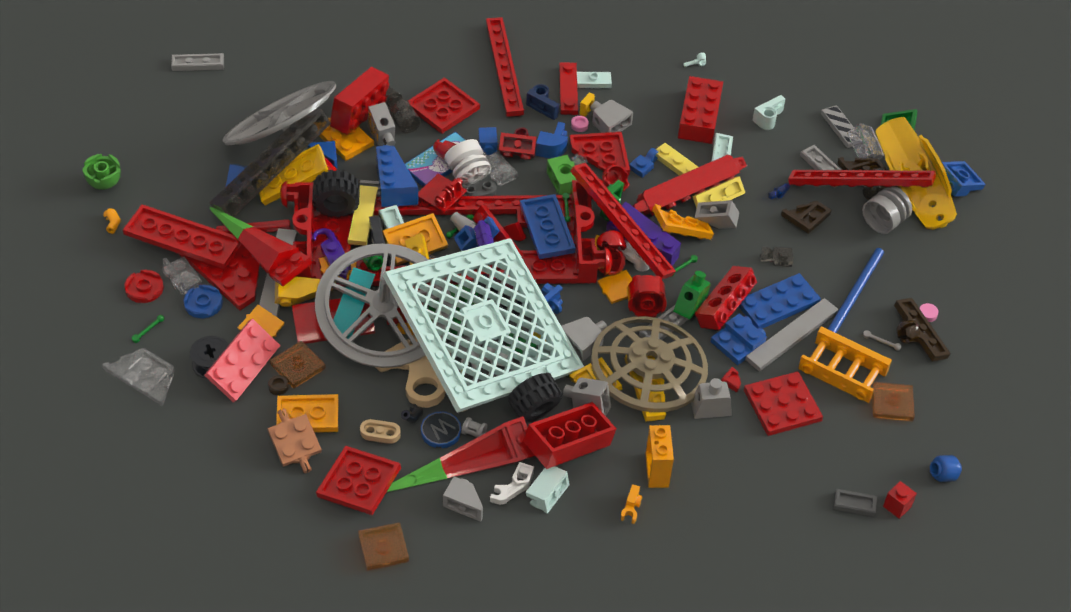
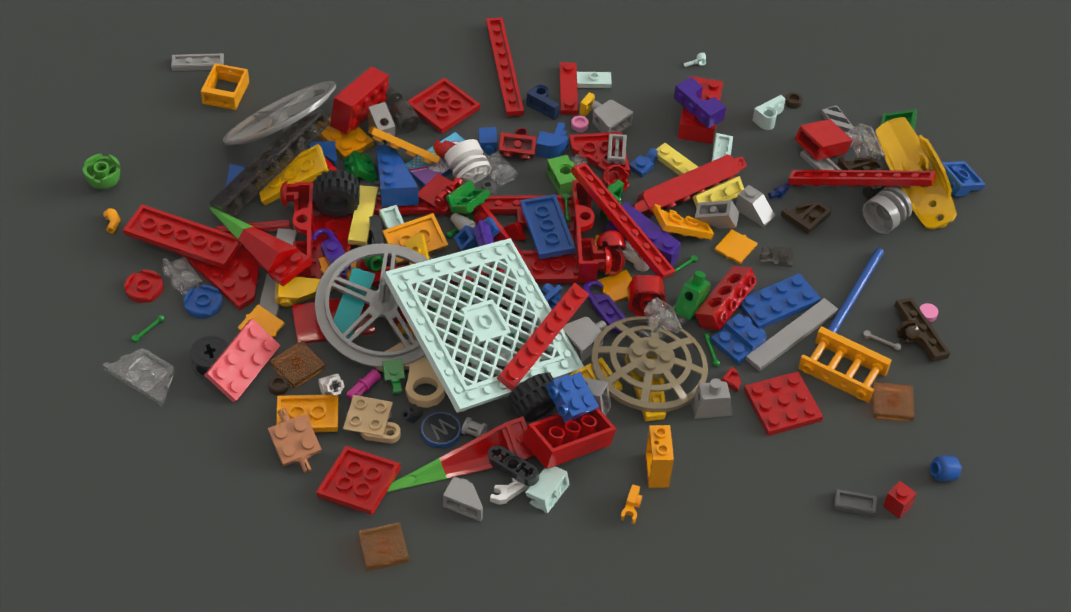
(223, 98): none -> light orange window
(331, 385): none -> white piece
(360, 166): none -> green bracket
(364, 385): none -> dark pink axle
(368, 415): none -> tan hinge
(393, 372): none -> green plate
(396, 143): none -> light orange wing
(466, 198): none -> green bracket
(517, 473): none -> black beam
(542, 337): none -> red plate
(572, 396): none -> blue plate
(604, 305): none -> dark purple plate
(616, 159): none -> light grey tile
(661, 314): none -> clear bracket
(706, 111): none -> dark purple arch
(715, 363): none -> green hinge
(735, 246): none -> light orange piece
(754, 206): none -> light grey slope
(793, 100): none -> dark brown tile
(823, 139): none -> red brick

